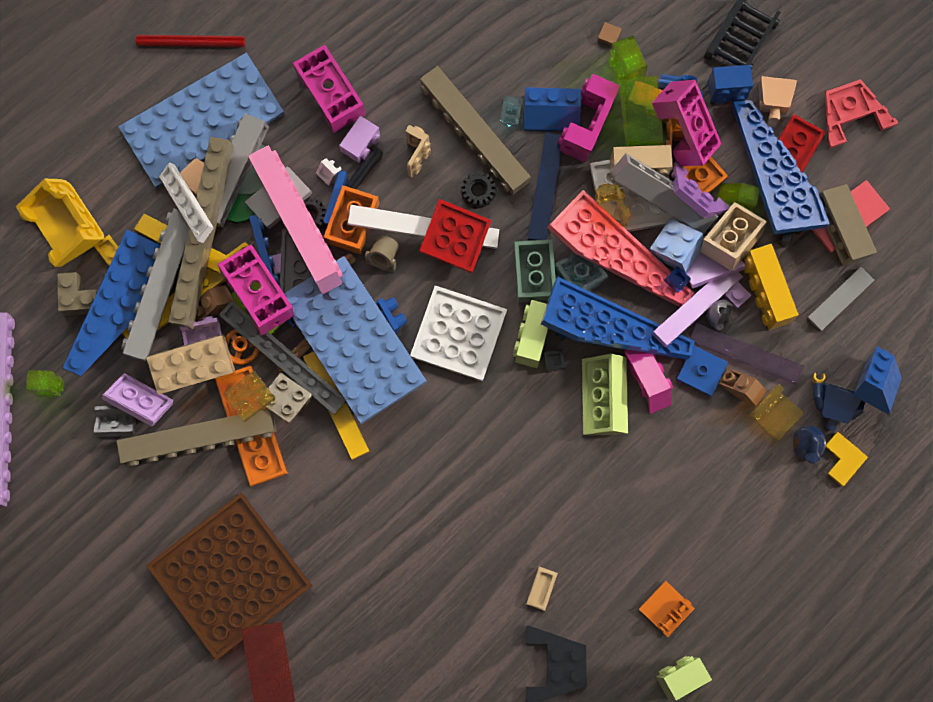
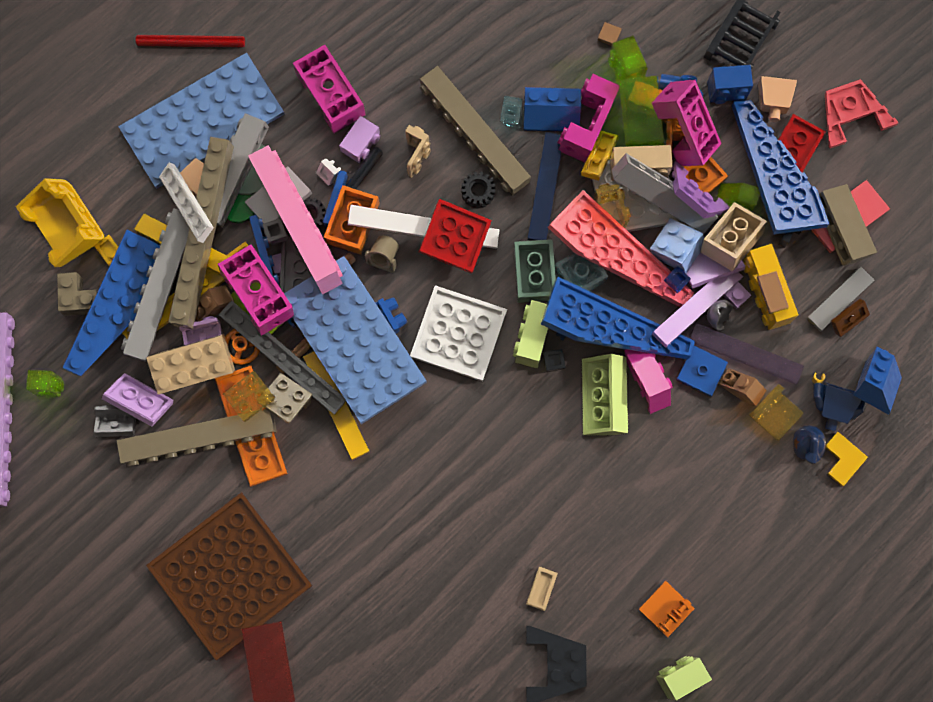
(275, 231): none -> dark grey brick
(599, 155): none -> yellow tile
(772, 292): none -> medium nougat tile
(850, 317): none -> reddish brown plate

